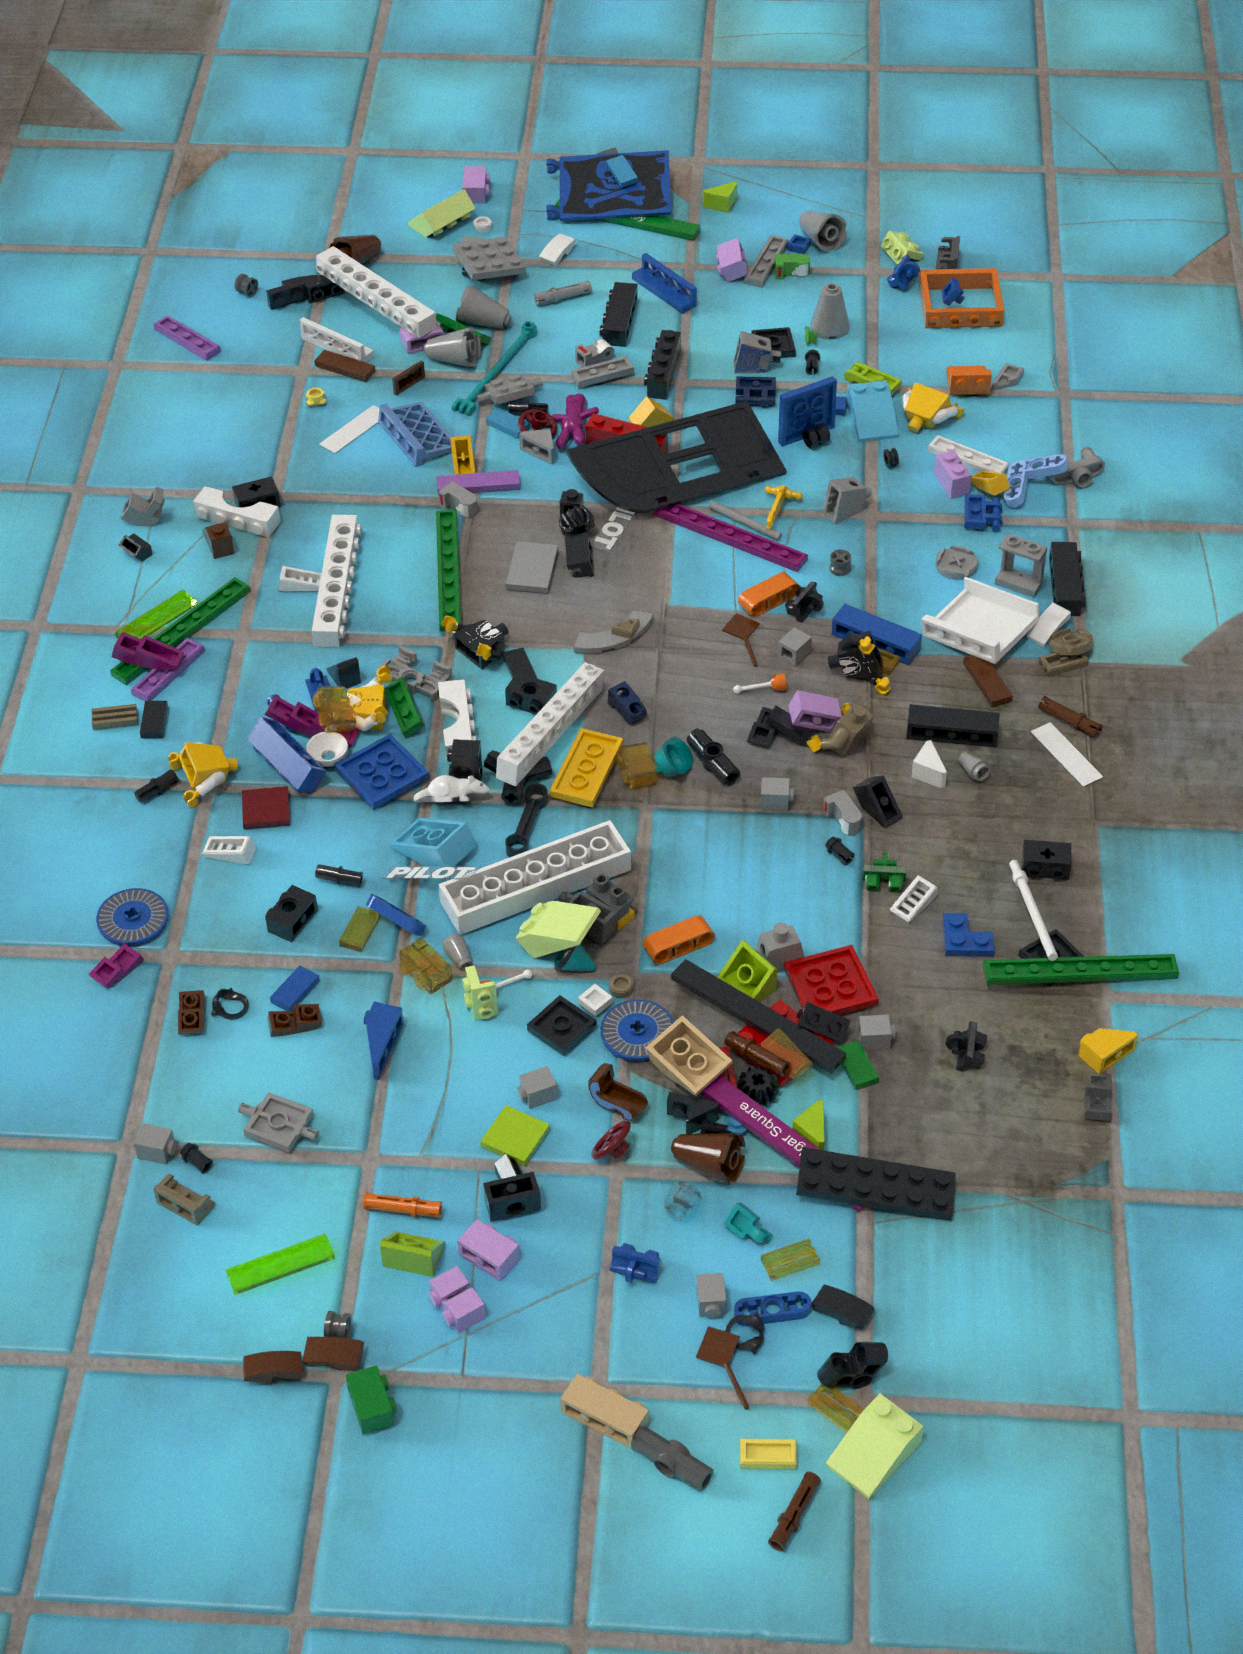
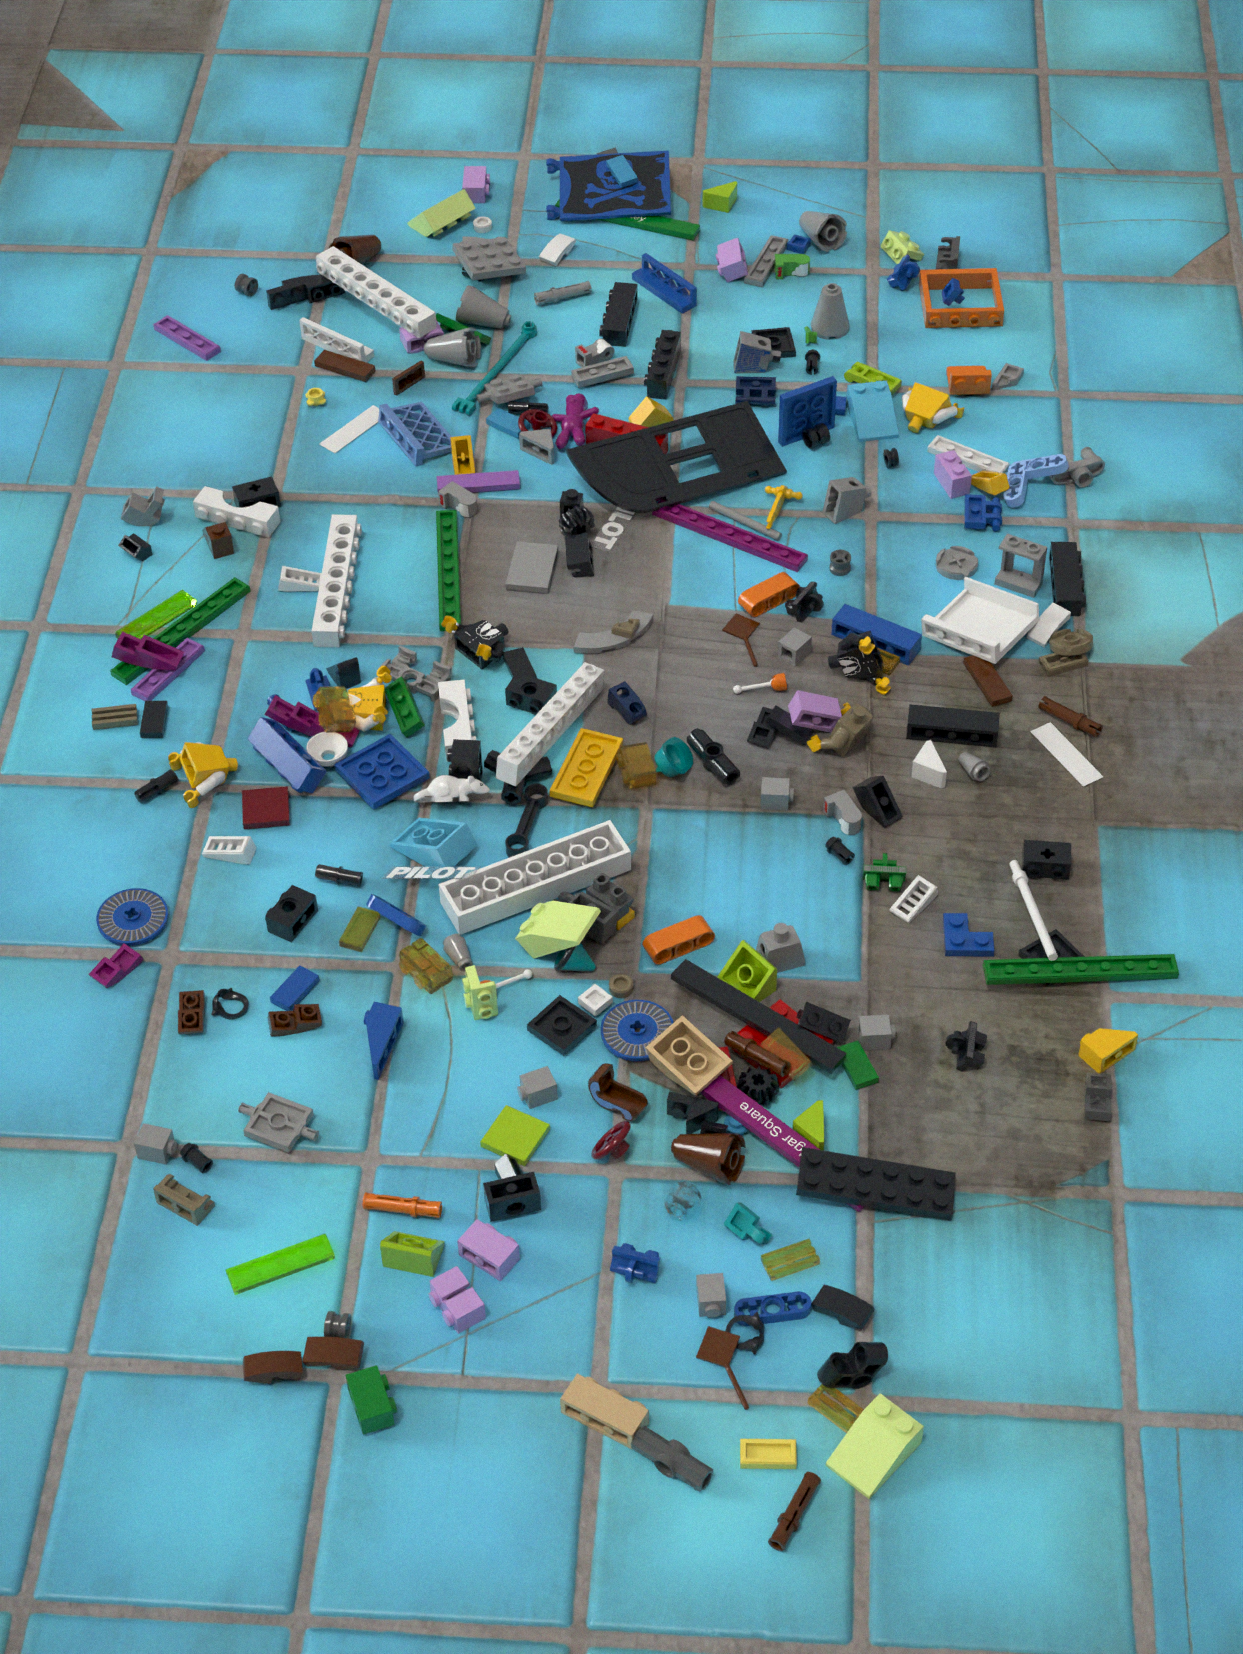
(832, 981): red plate -> none

